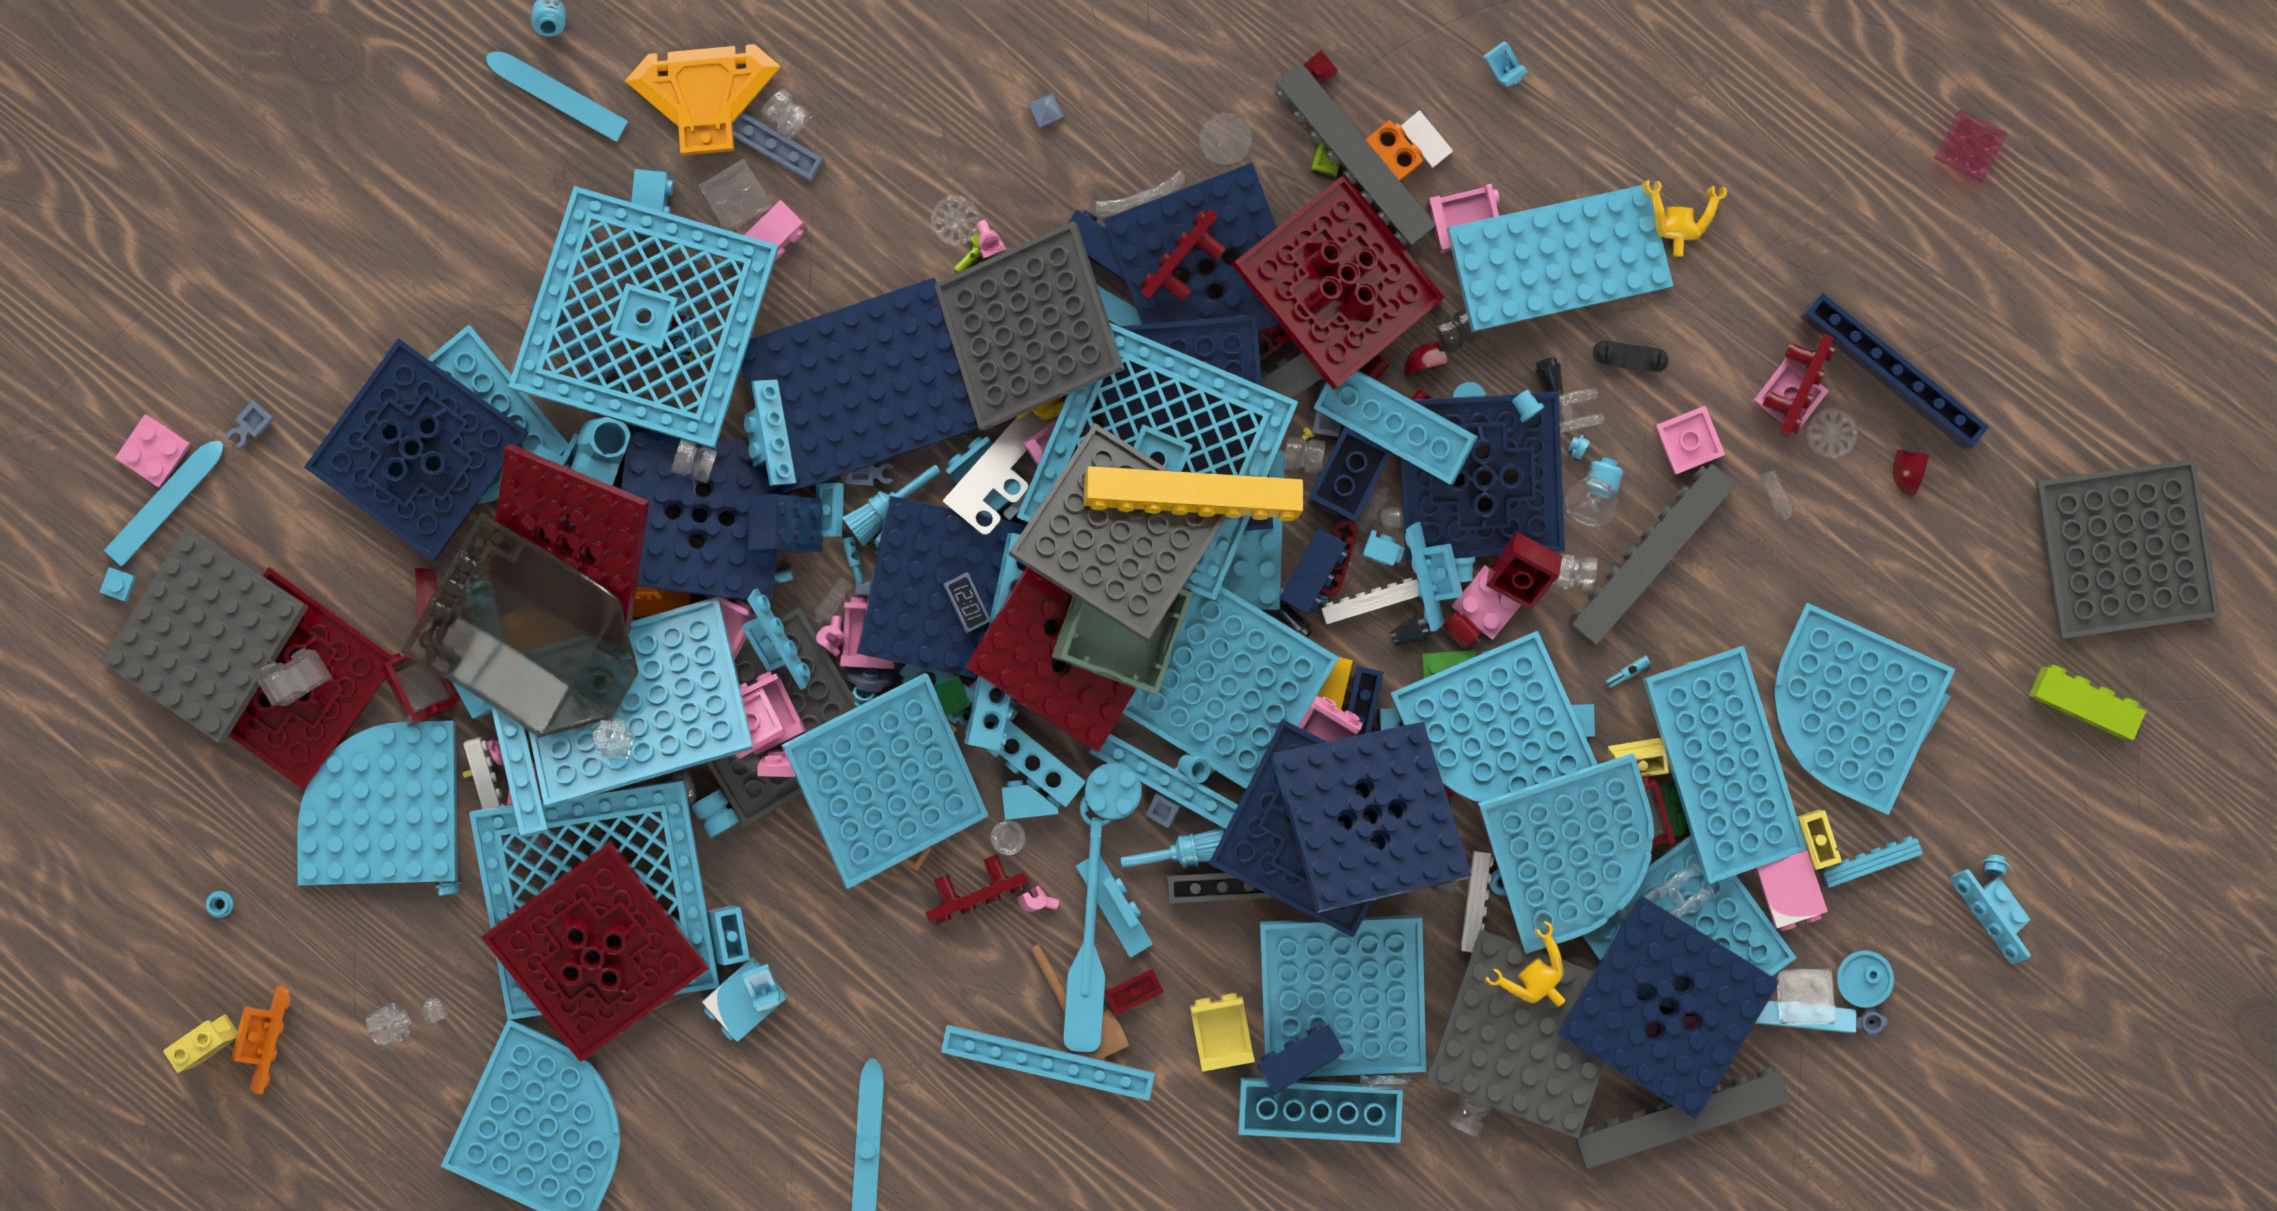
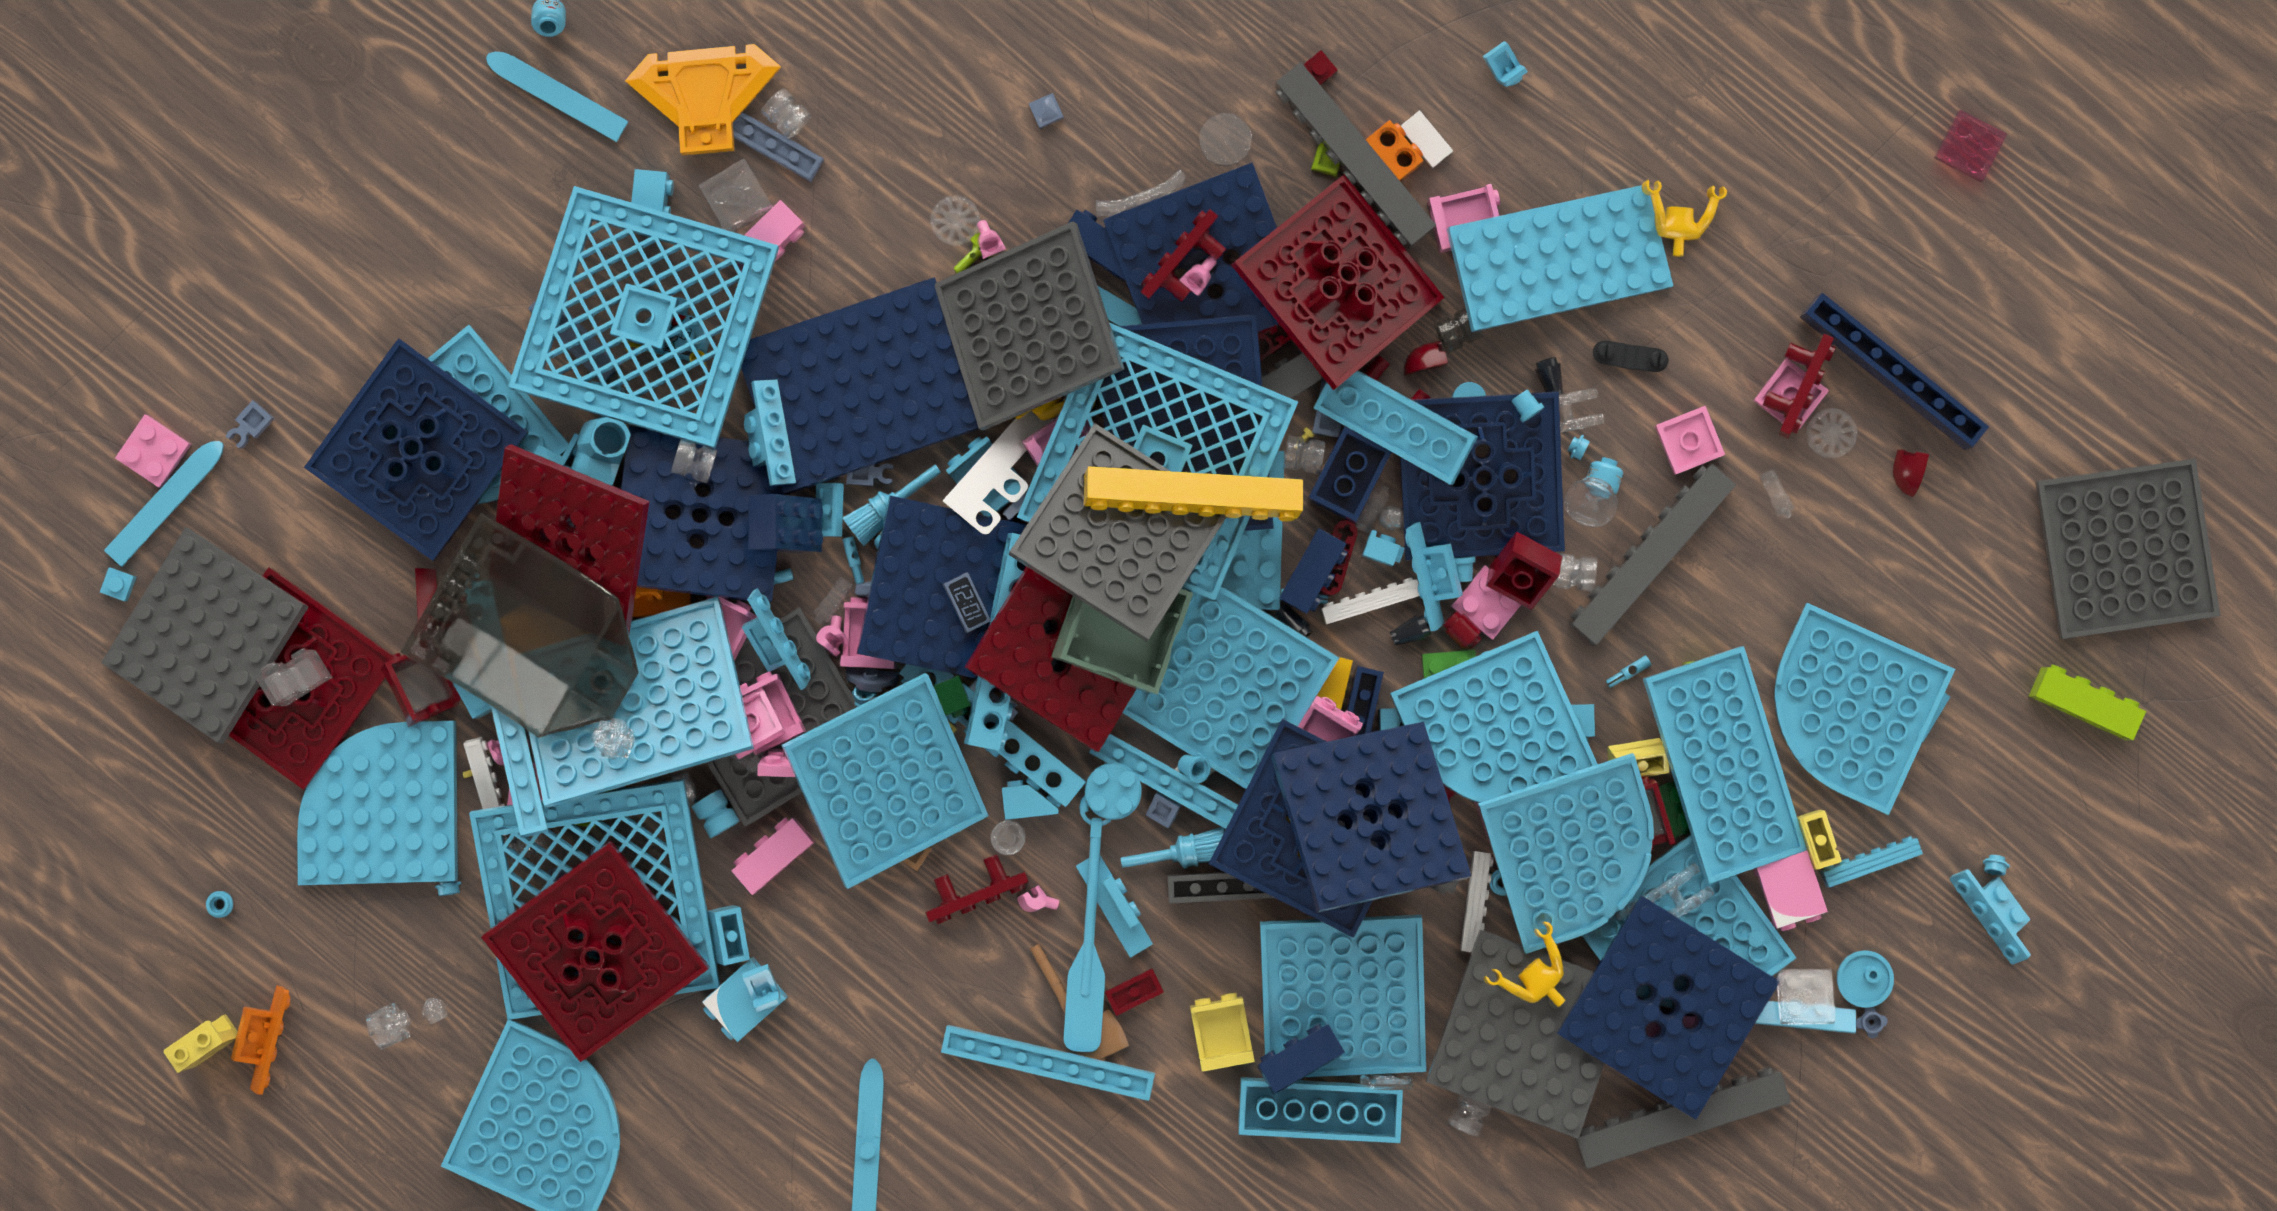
(772, 855): none -> bright pink brick
(1199, 276): none -> bright pink piece

